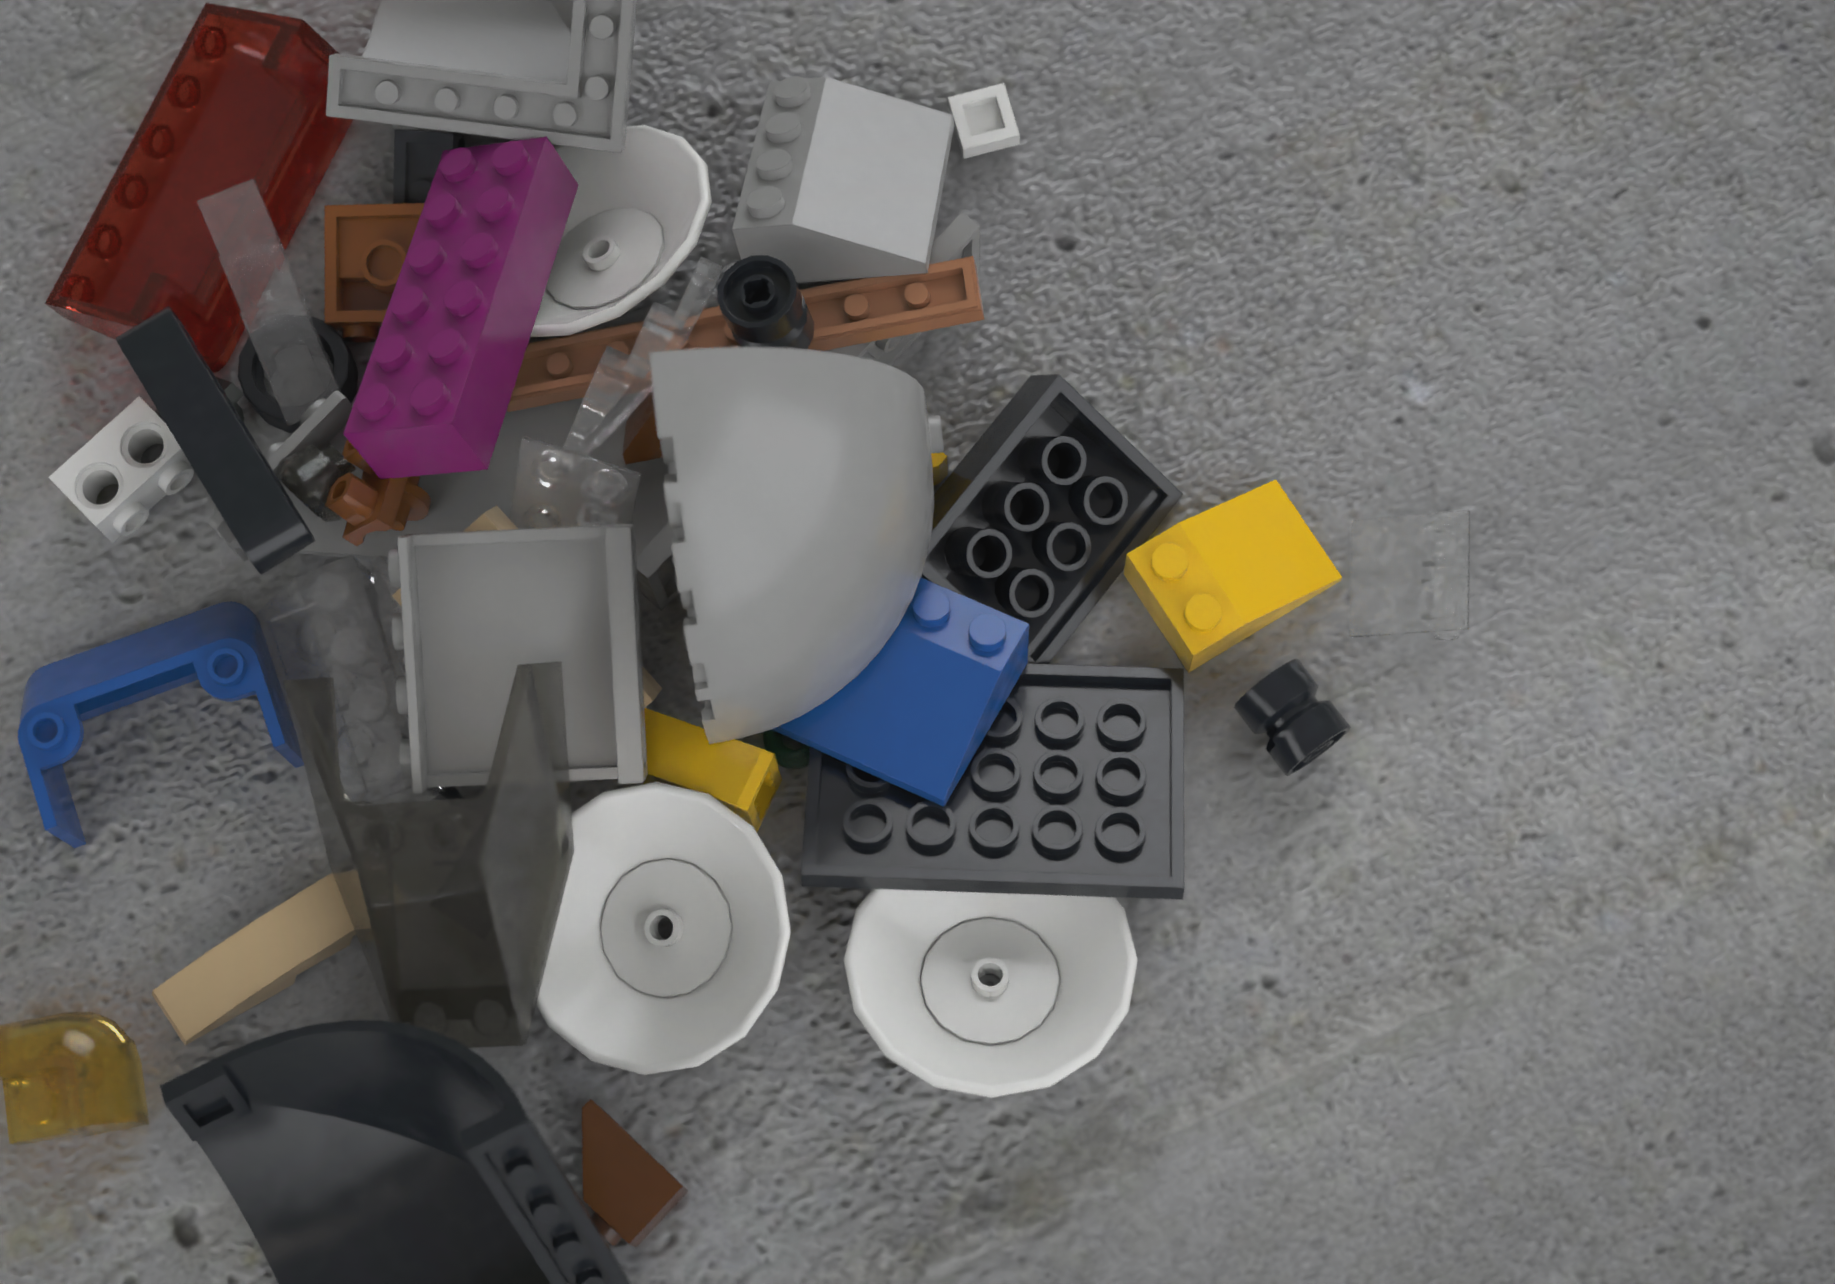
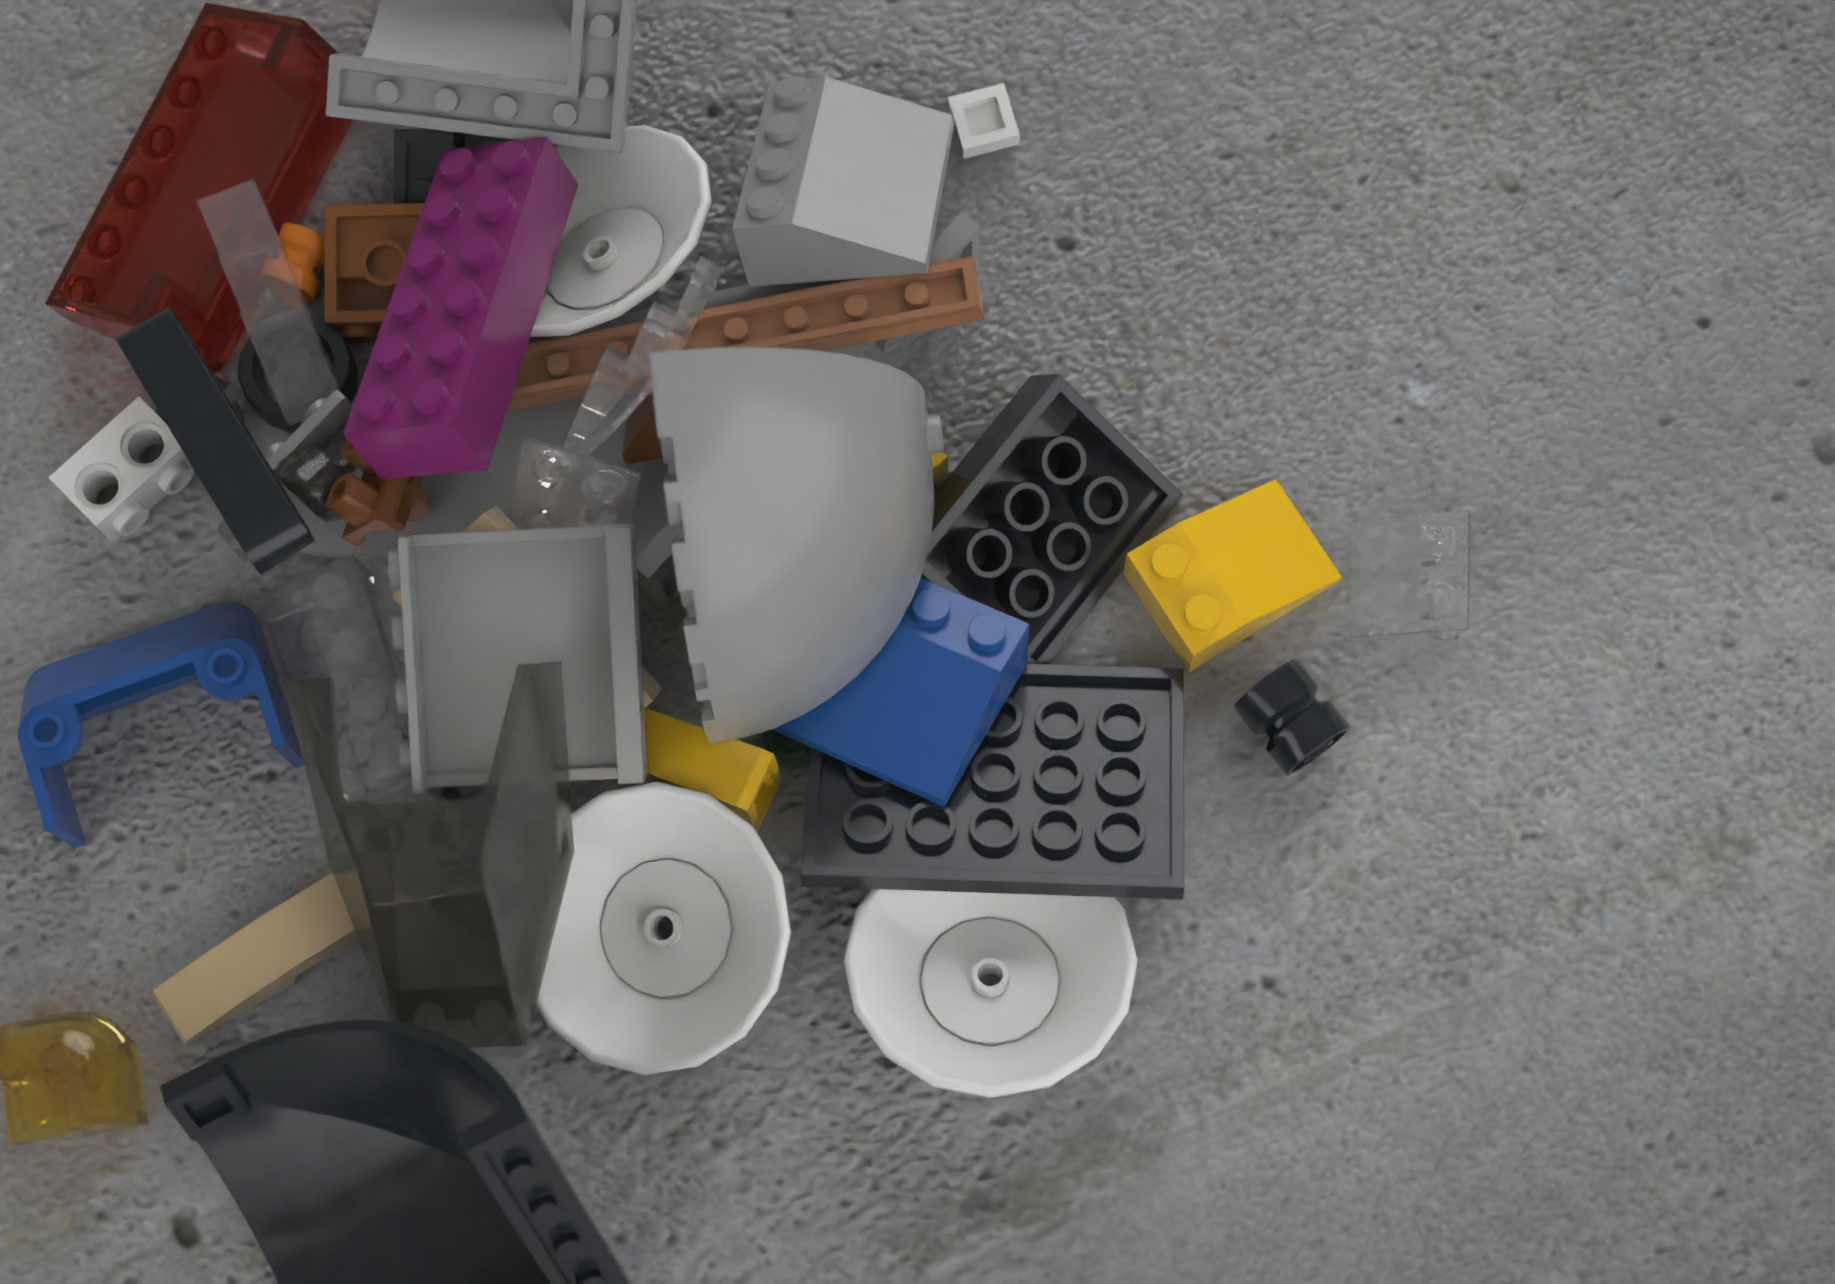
(306, 256): none -> orange wheel
(623, 1180): reddish brown slope -> none
(765, 304): black wheel -> none

